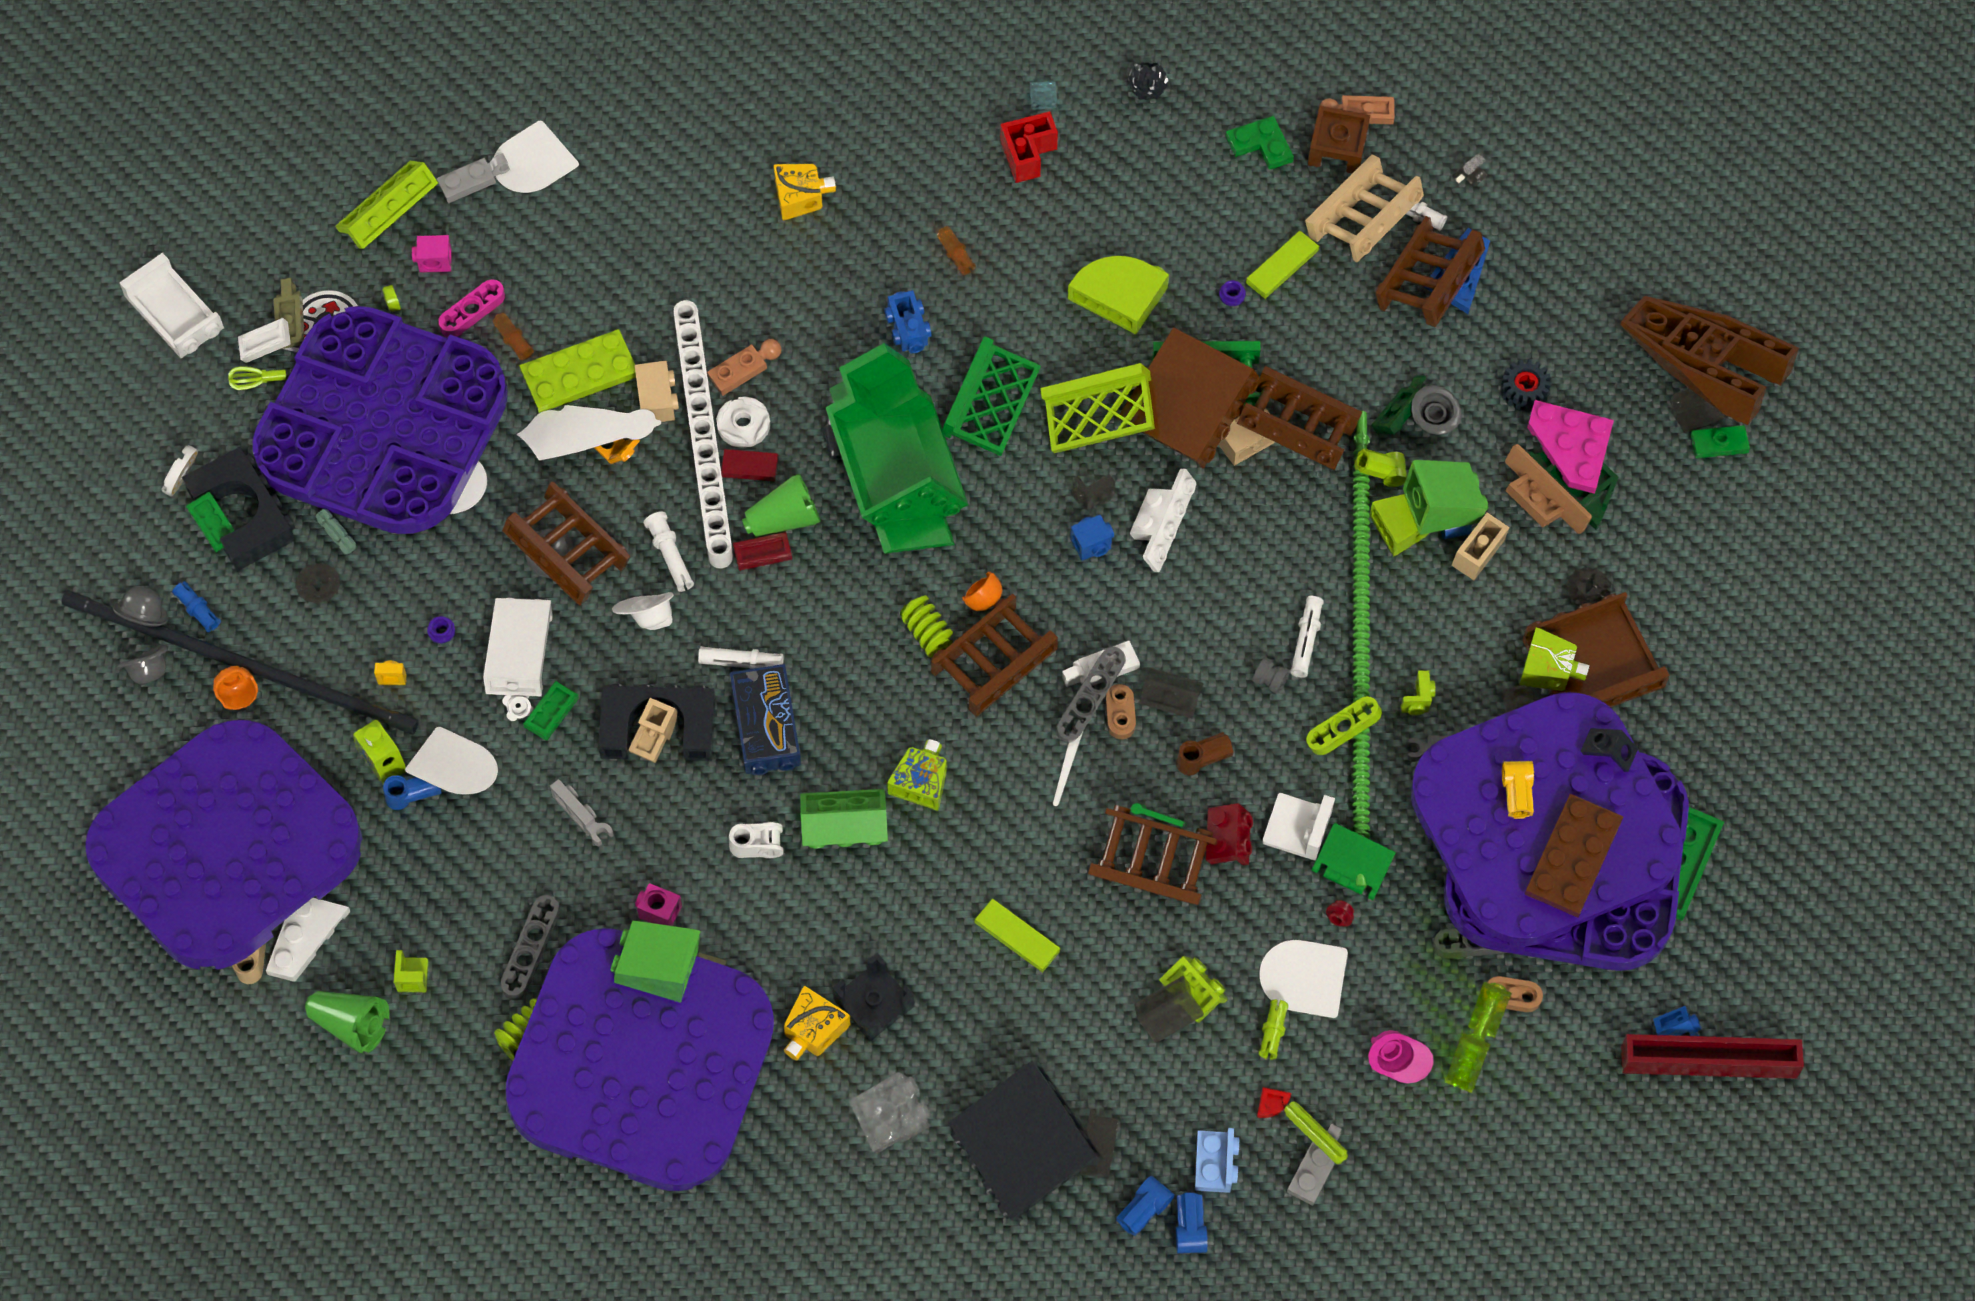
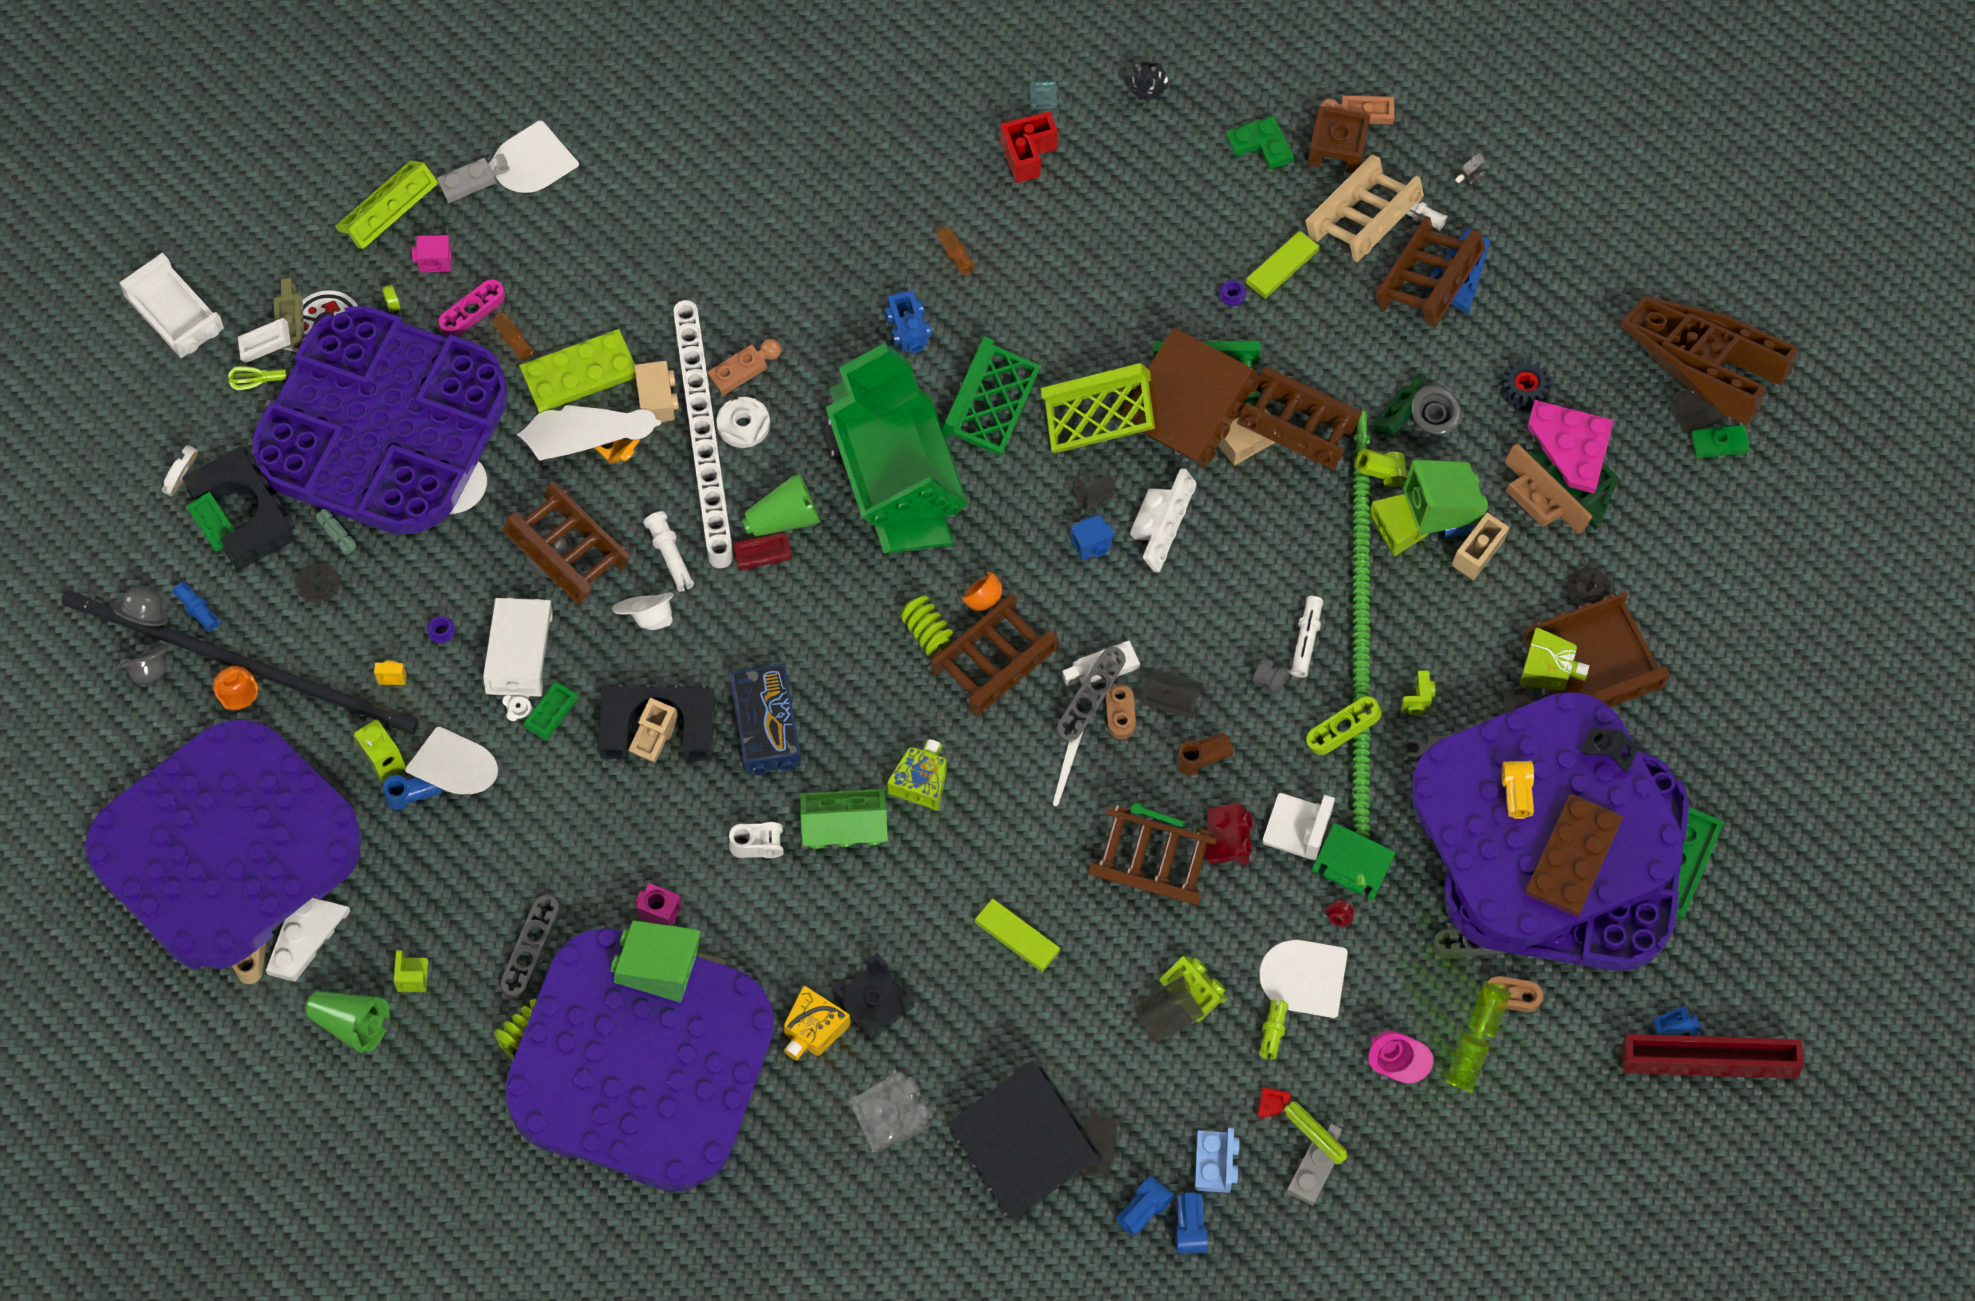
(582, 815): light grey plate -> none
(736, 658): white pin -> none
(749, 465): dark red tile -> none
(800, 189): torso -> none
(1119, 290): lime brick -> none

